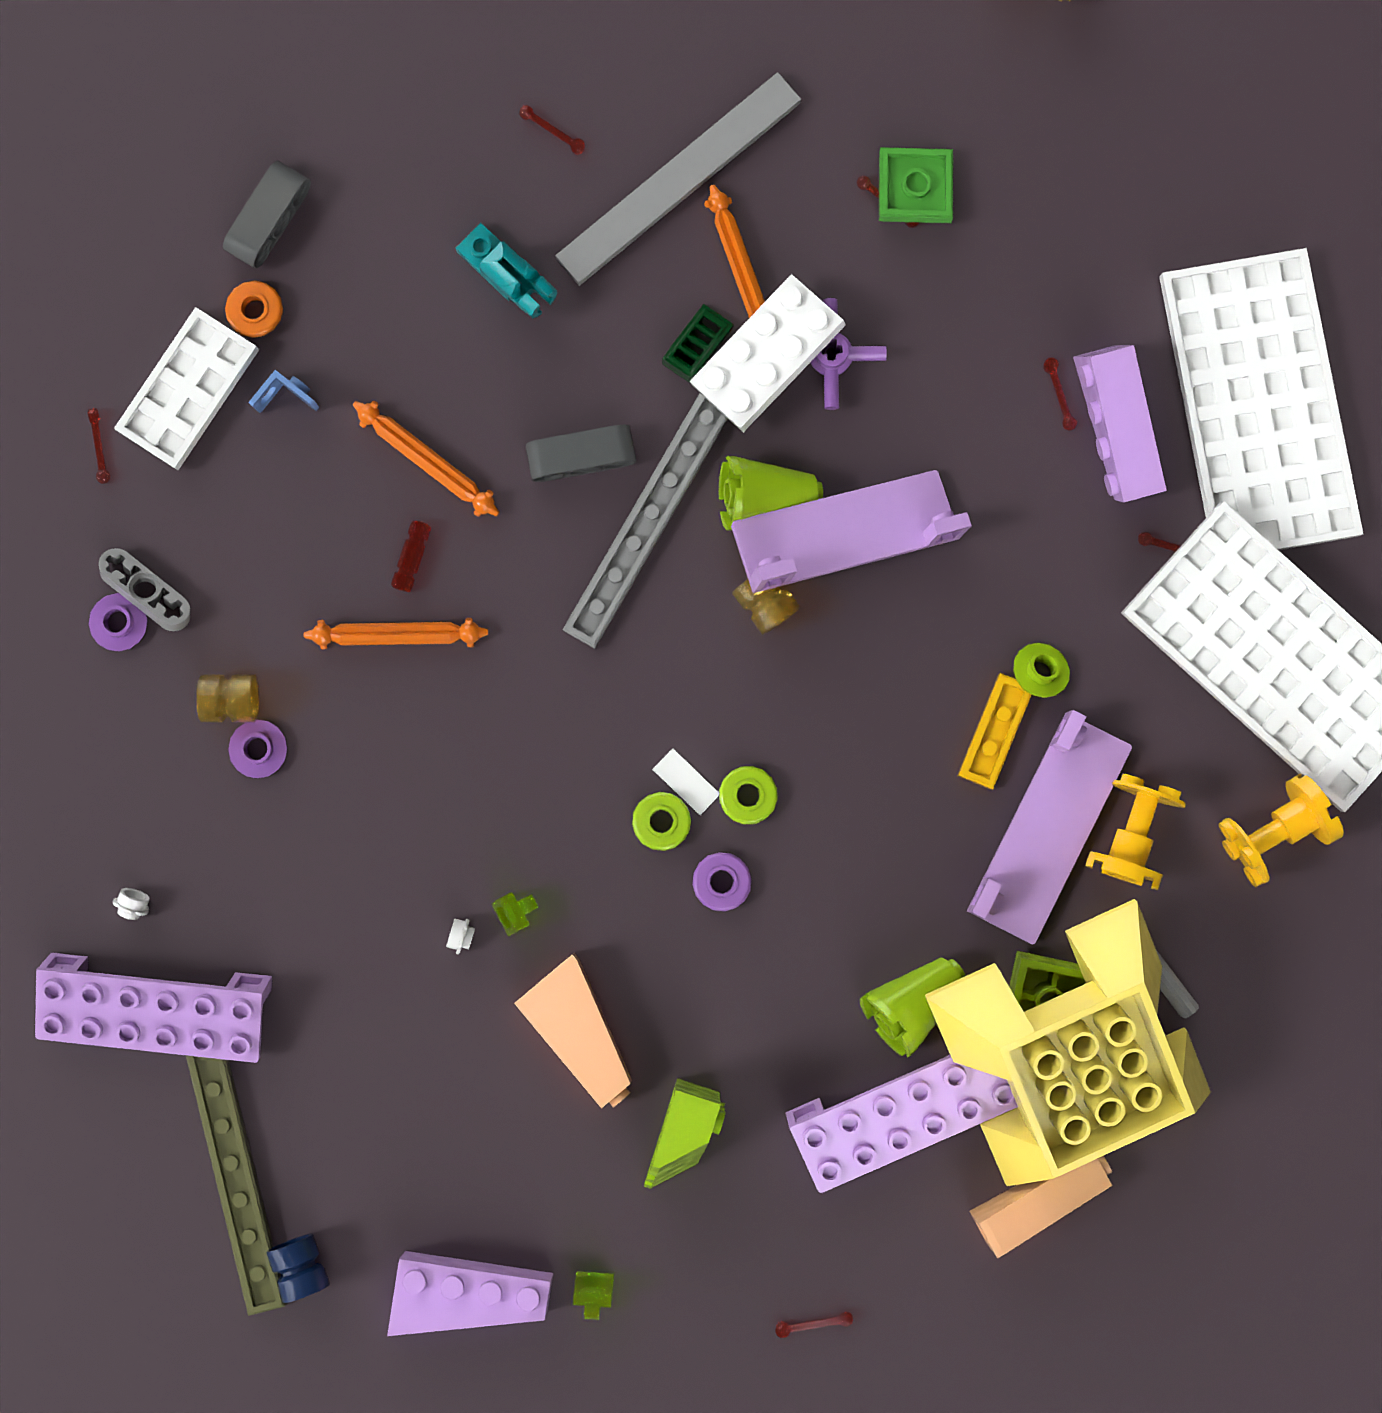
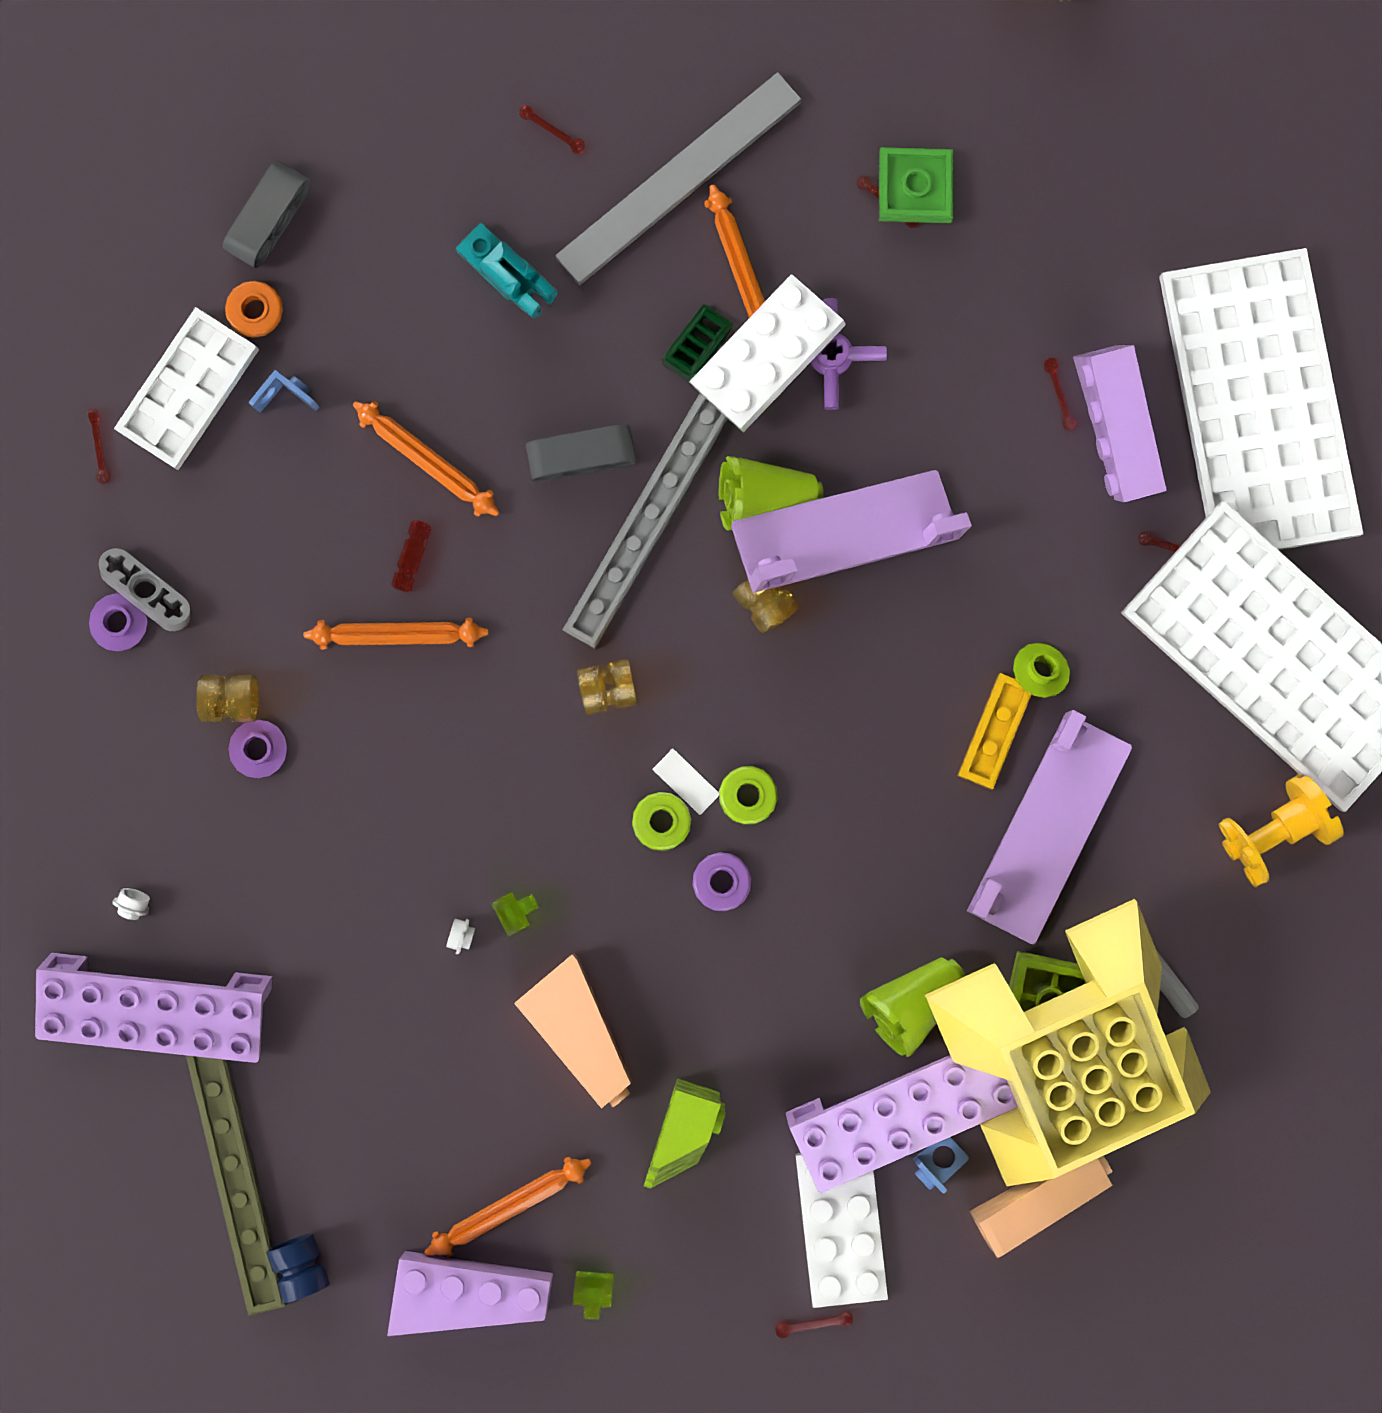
(507, 1207): none -> orange wheel
(593, 688): none -> clear yellow wheel
(842, 1240): none -> white plate
(933, 1175): none -> medium blue bracket
(1131, 846): yellow piece -> none

